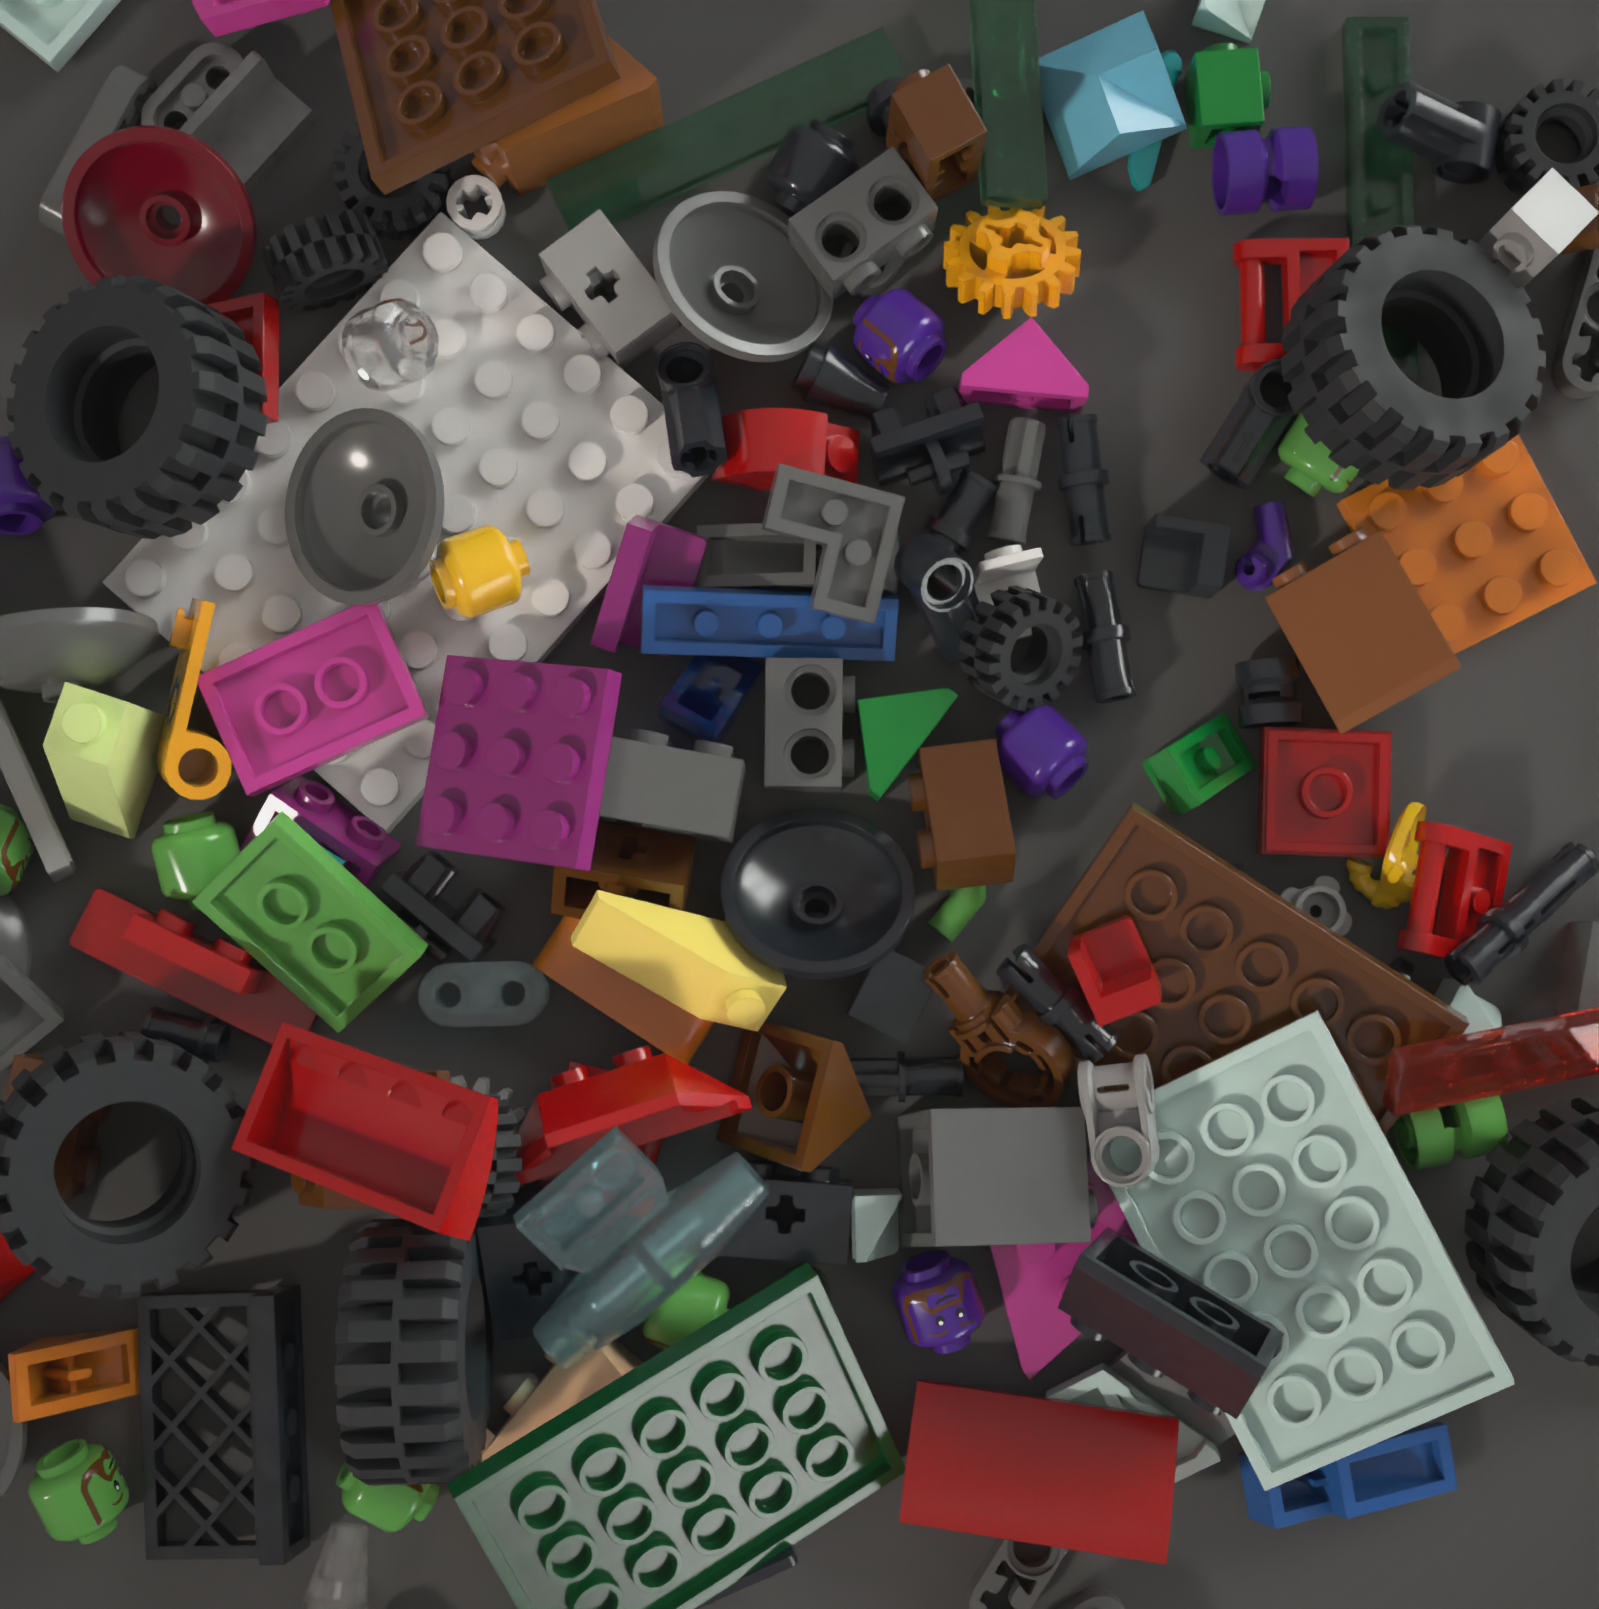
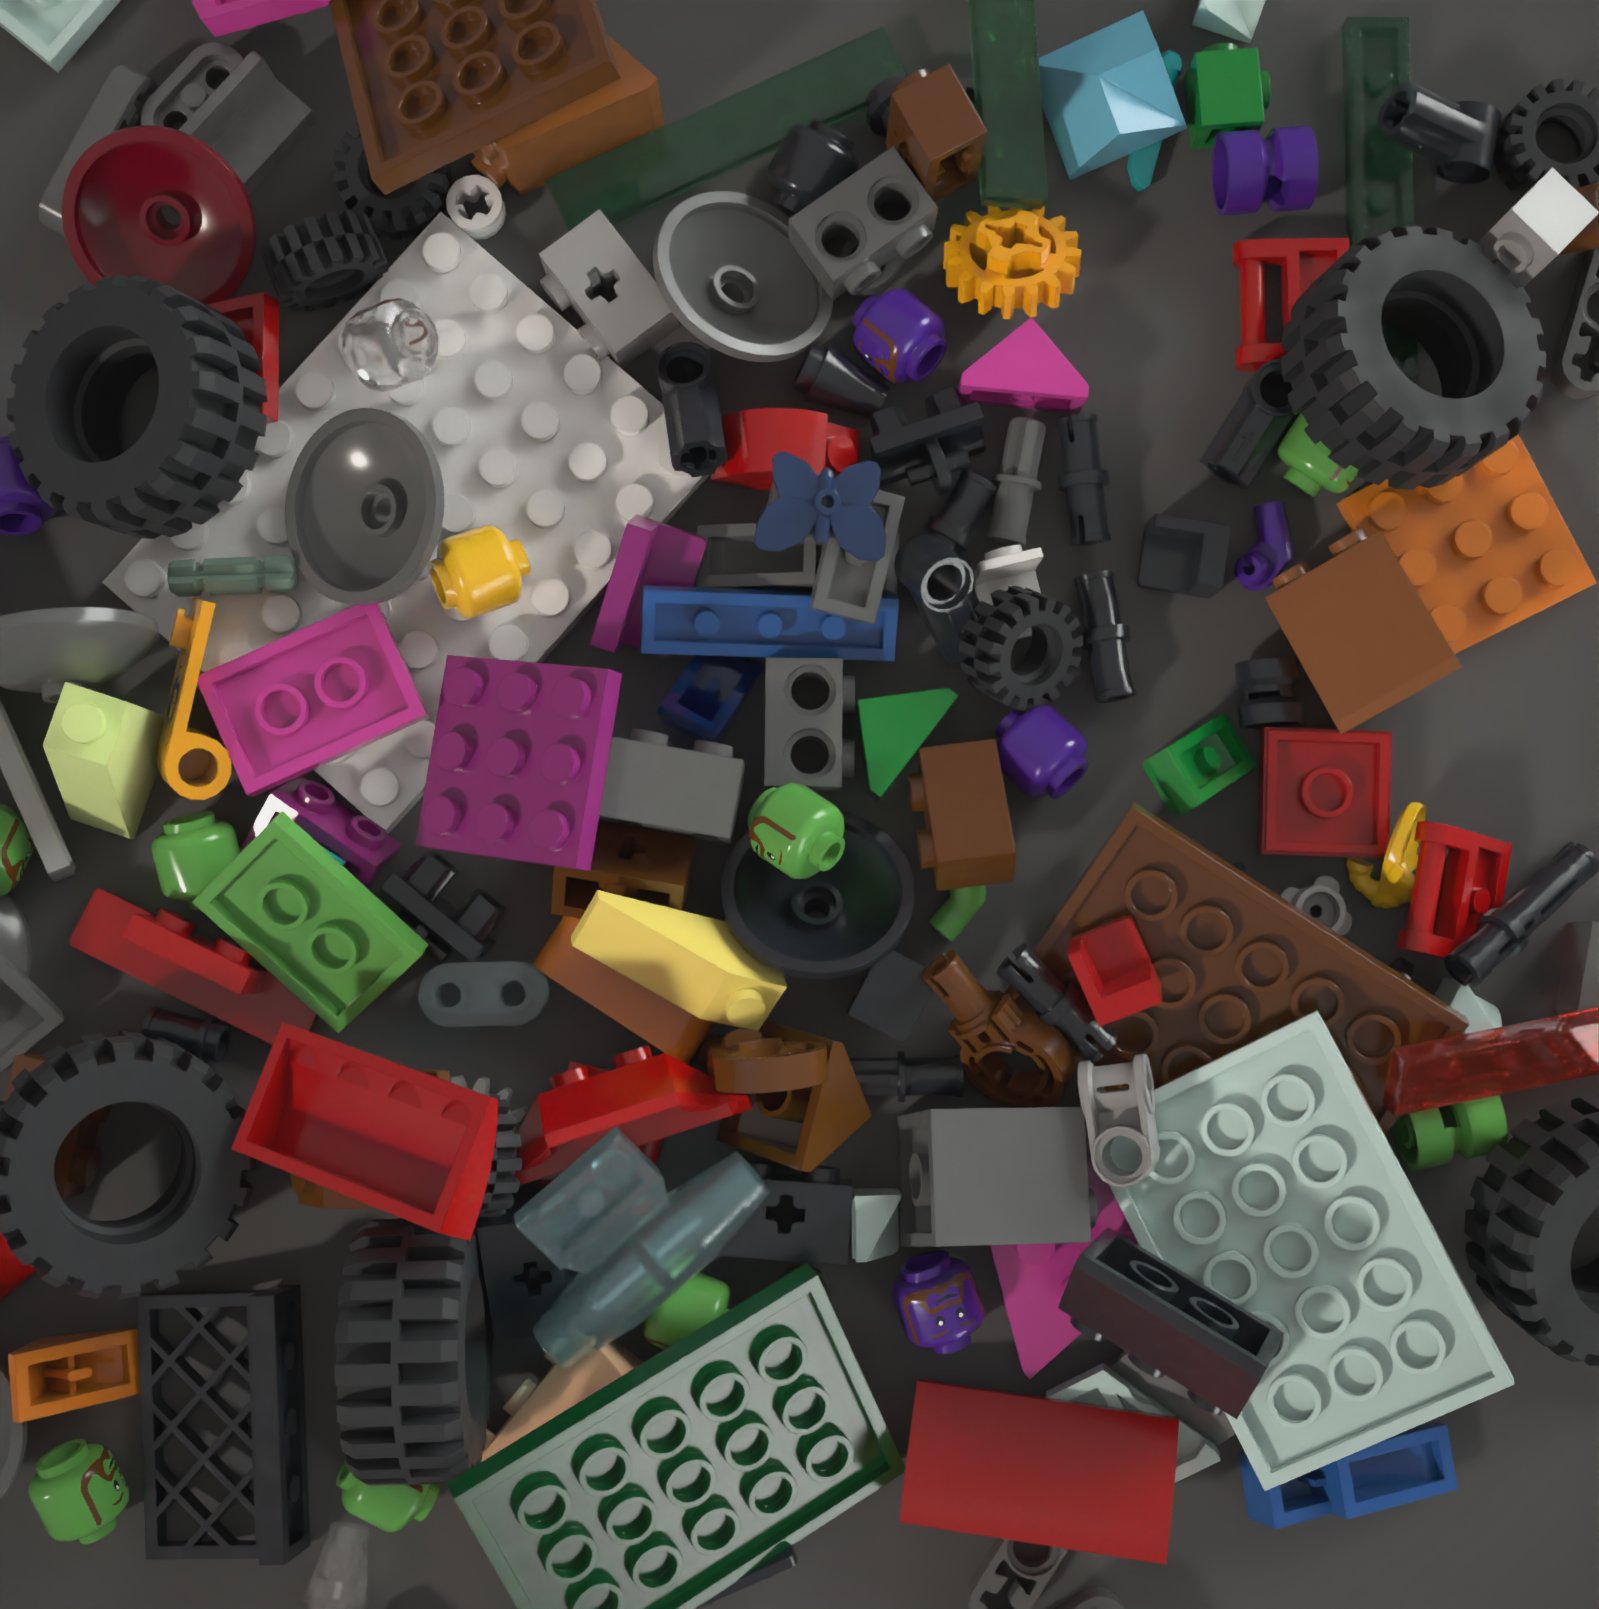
(232, 576): none -> sand green axle
(756, 1065): none -> reddish brown pin
(796, 830): none -> bright green head
(824, 502): none -> dark blue piece

